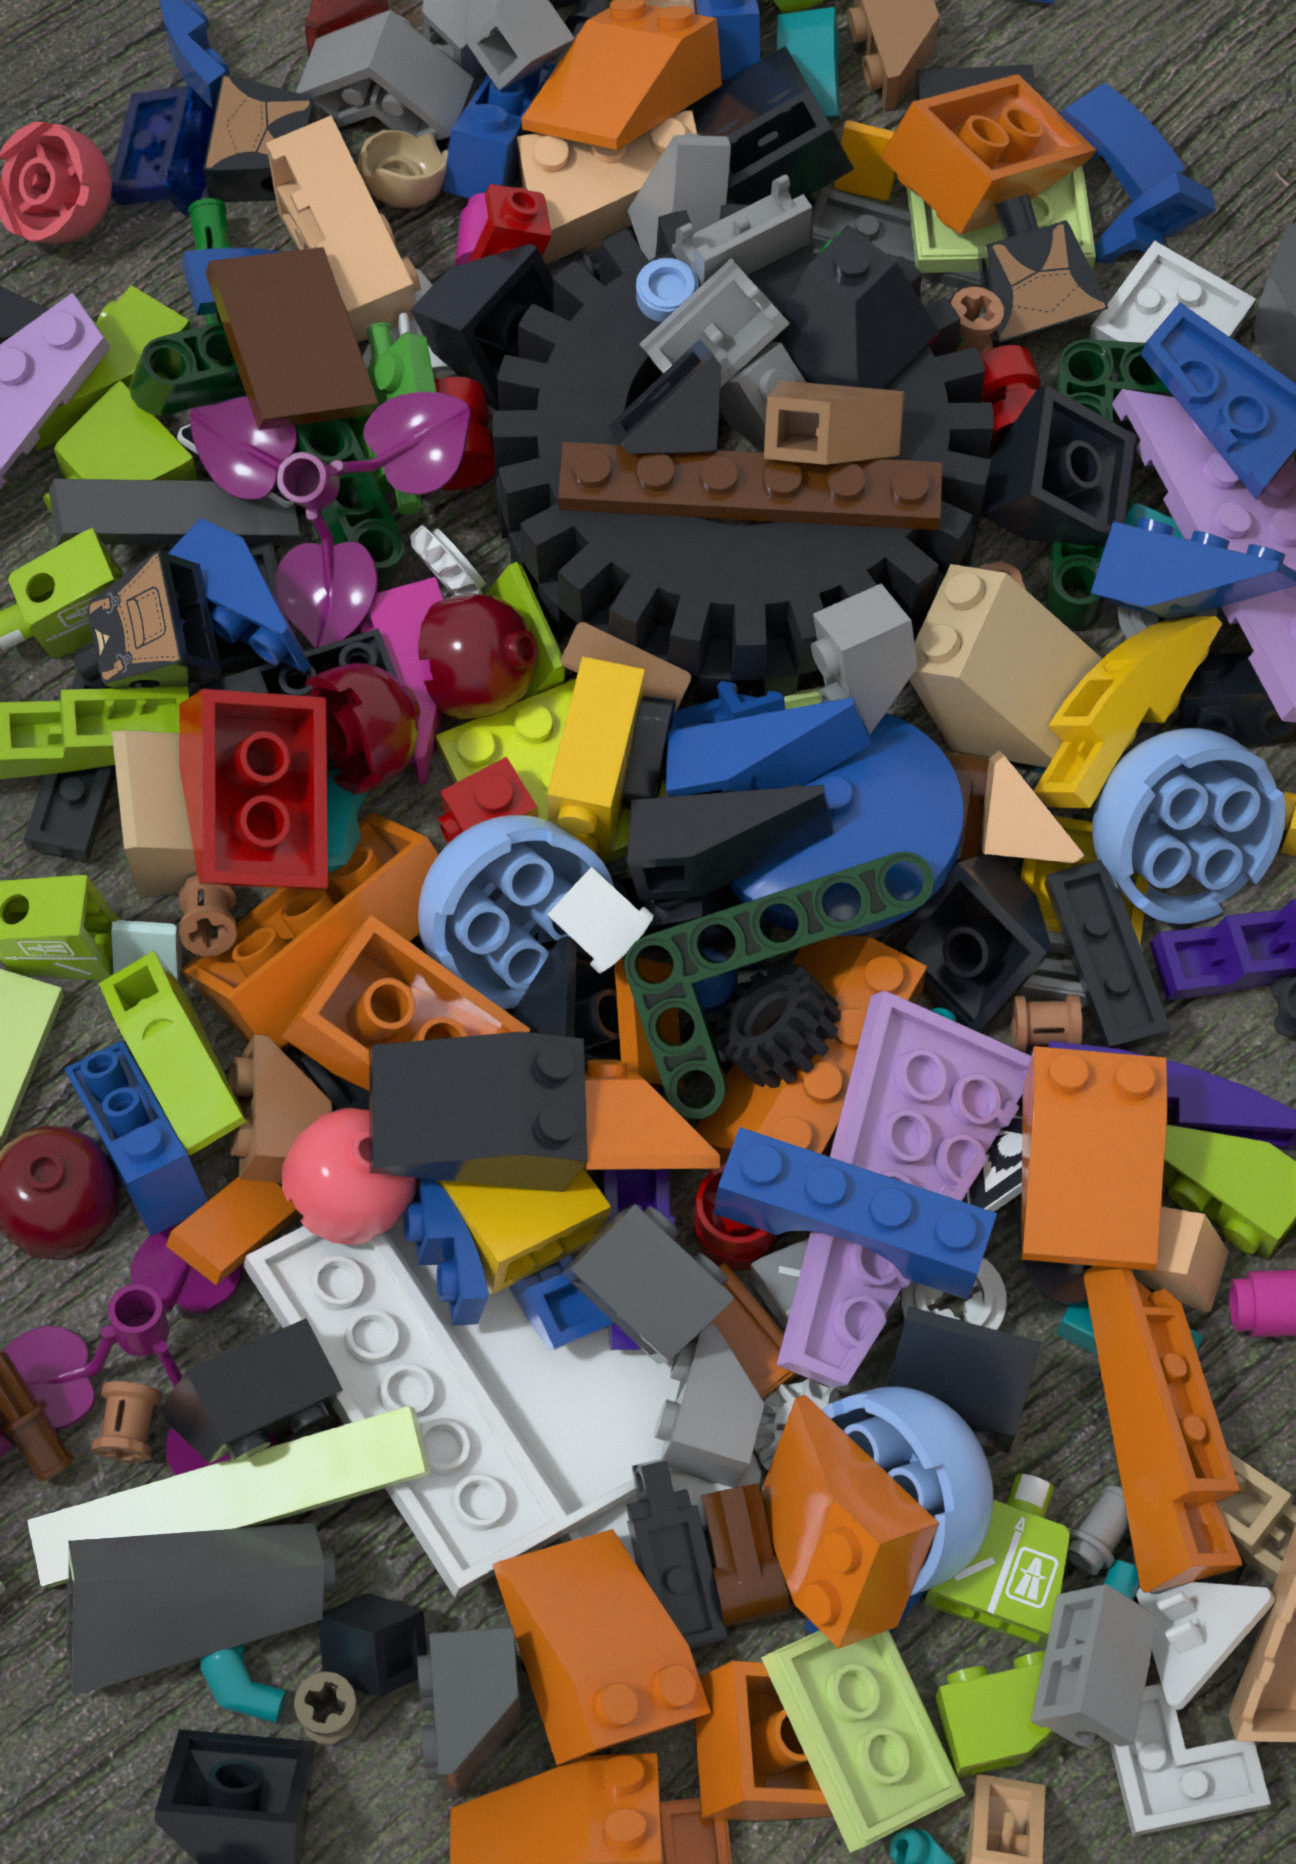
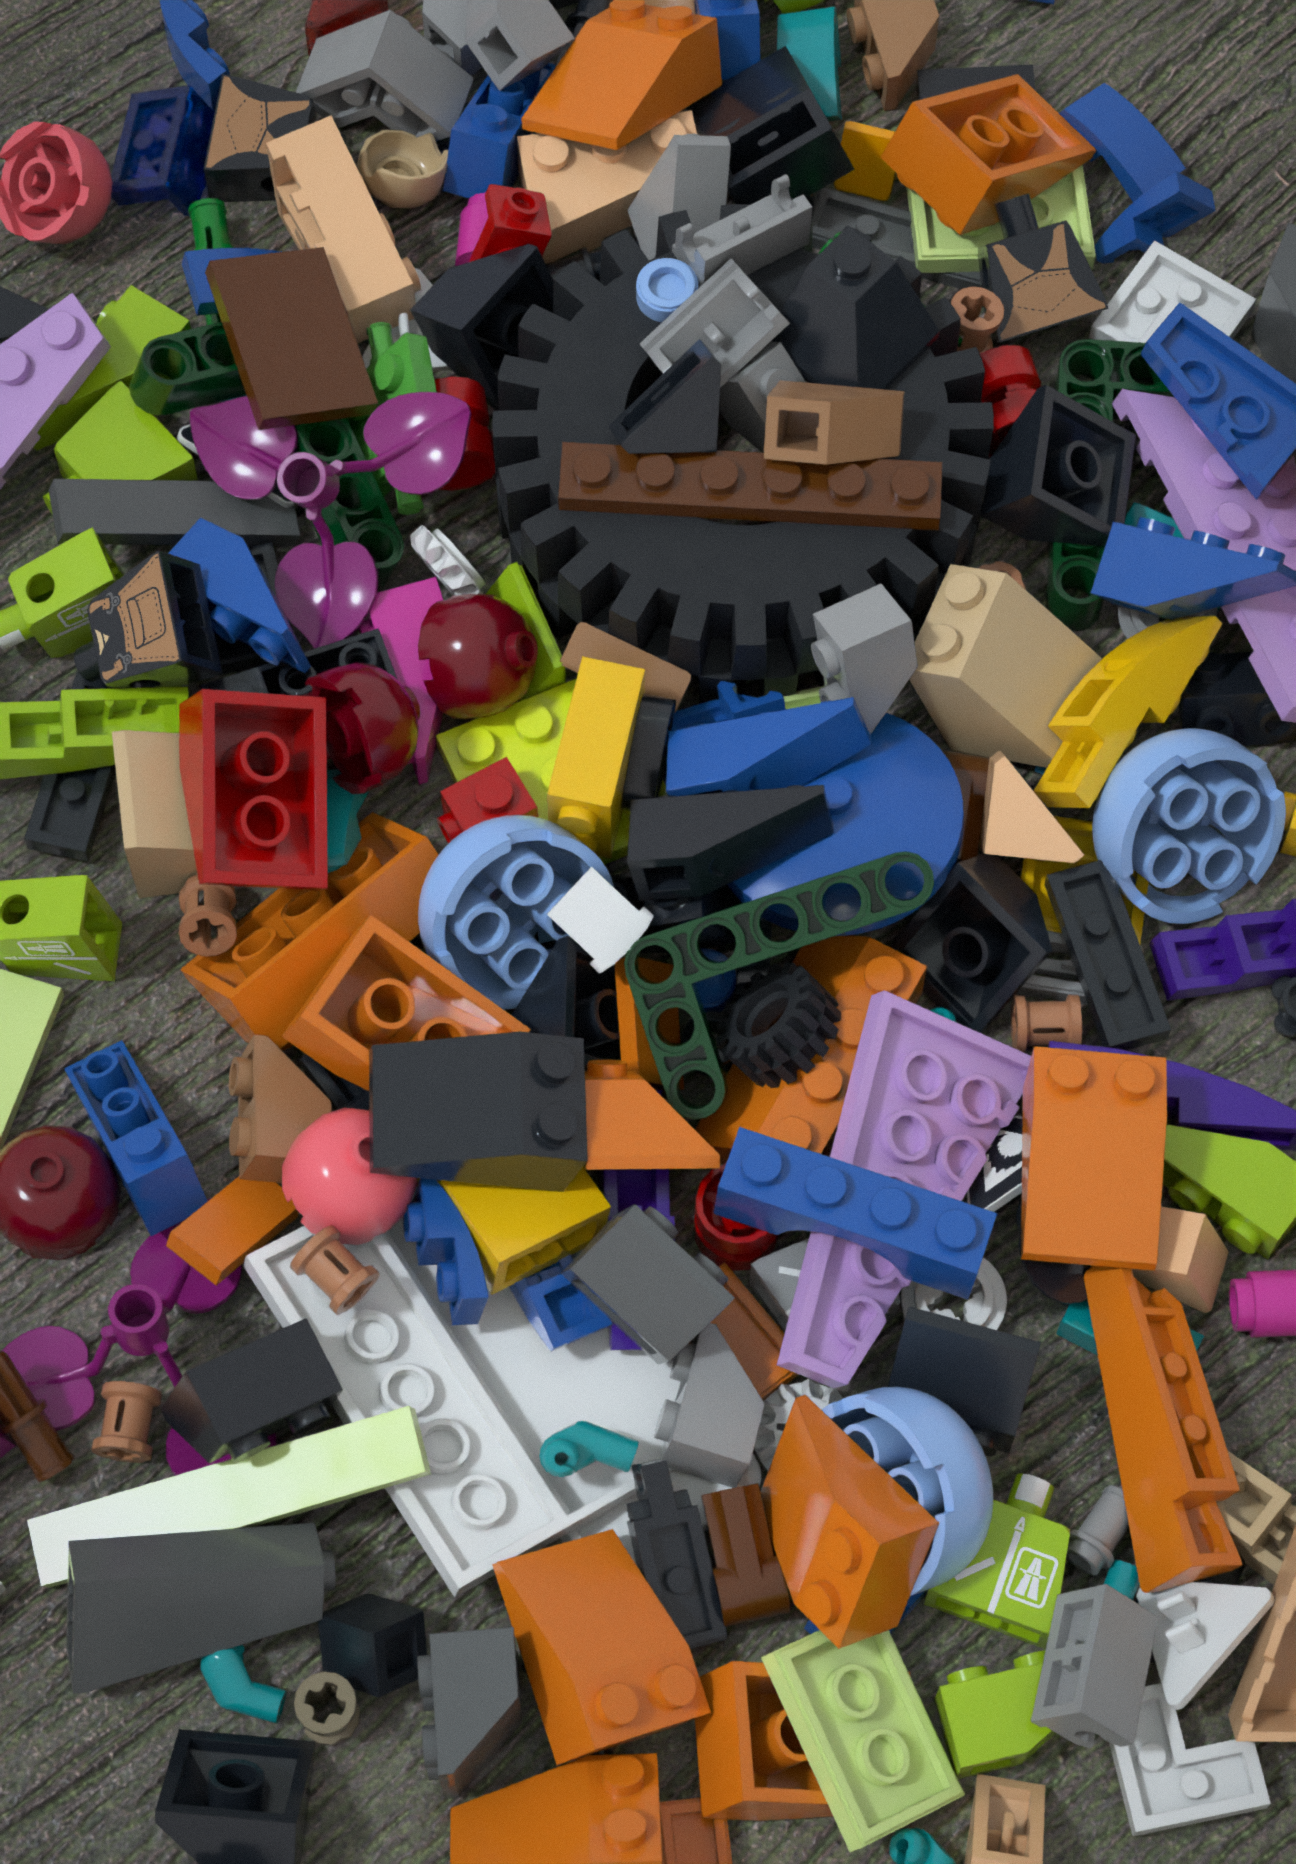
(136, 939): light aqua slope -> none
(173, 1051): lime slope -> none
(334, 1270): none -> nougat bush
(583, 1445): none -> teal arm

